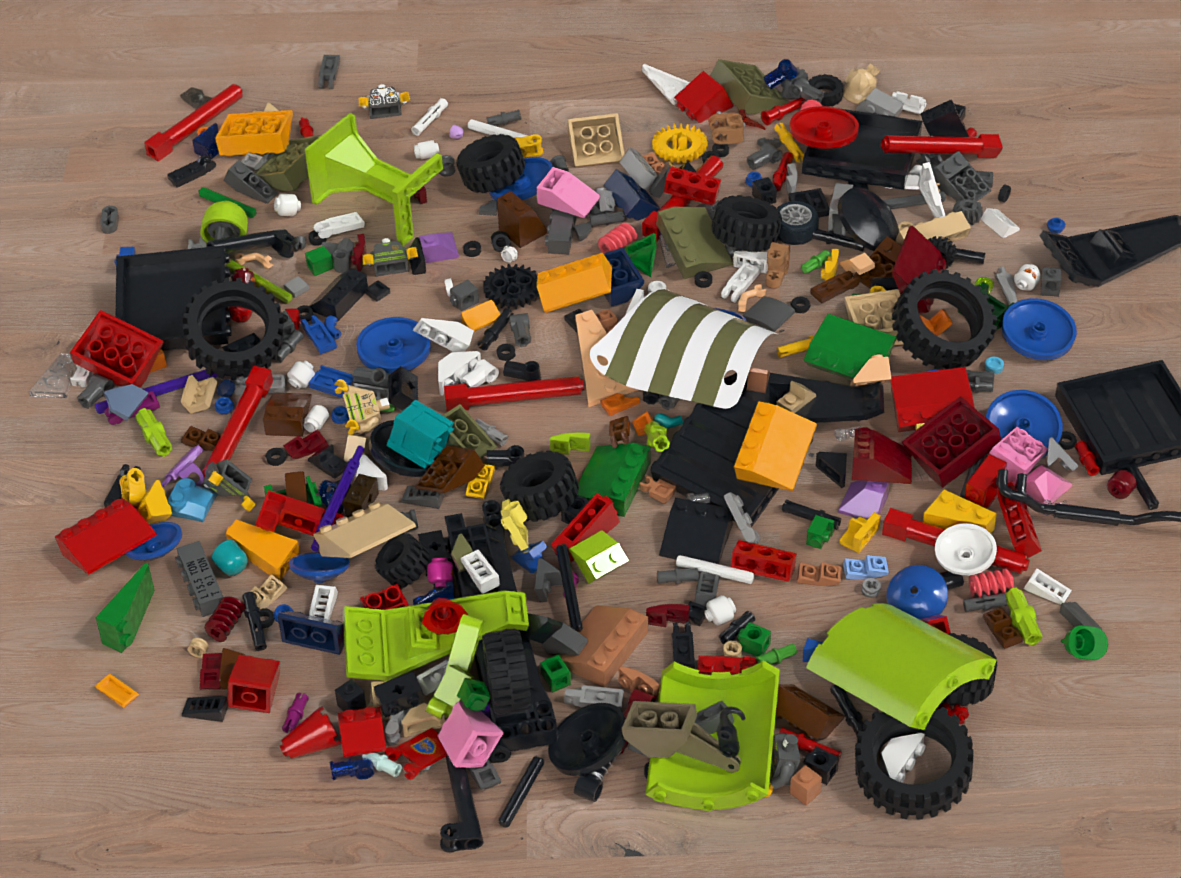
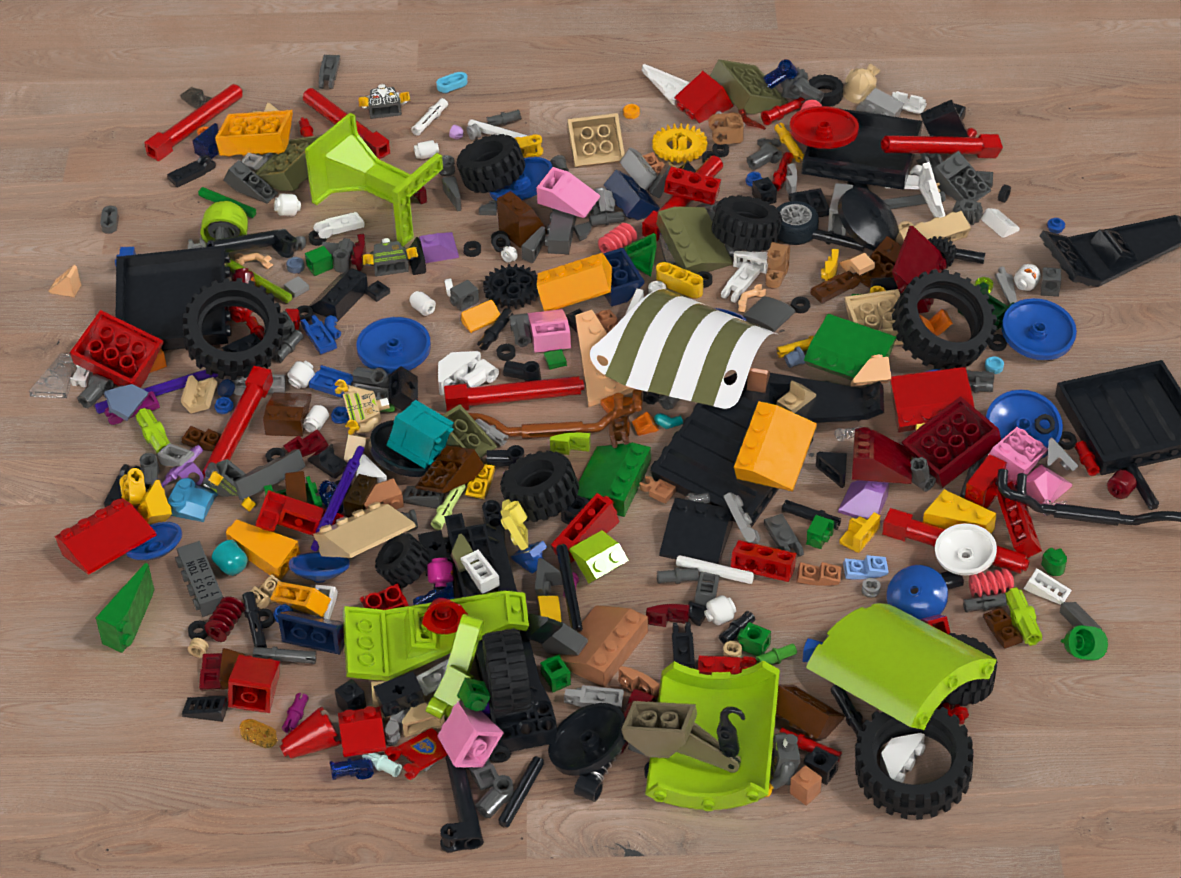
(67, 283): none -> light nougat slope
(116, 690): light orange tile -> none
(149, 468): none -> dark grey piece
(174, 455): none -> light grey slope
(194, 625): none -> black piece
(255, 327): none -> red axle
(258, 733): none -> clear yellow beam
(268, 474): none -> dark grey slope
(285, 655): none -> dark grey pin
(295, 265): none -> sand blue tile
(301, 598): none -> light orange slope
(375, 141): none -> red brick
(386, 493): none -> nougat slope
(422, 303): none -> white brick
(439, 520): none -> yellowish green pin
(445, 333): white slope -> none
(451, 190): none -> dark grey slope
(452, 82): none -> medium azure plate
(473, 131): none -> light grey bush
(495, 798): none -> dark grey piece
(533, 245): none -> dark grey slope
(549, 330): none -> bright pink slope
(549, 607): none -> yellow slope
(551, 429): none -> dark orange piece
(555, 359): none -> green tile
(631, 111): none -> light orange tile
(656, 436): lime piece -> none
(680, 280): none -> yellow beam
(710, 717): dark grey slope -> none
(783, 534): none -> dark grey hinge
(795, 357): none -> sand blue piece
(815, 261): bright green axle -> none
(921, 474): none -> dark grey piece
(998, 347): none -> black piece
(1044, 417): none -> black piece
(1054, 561): none -> green plate

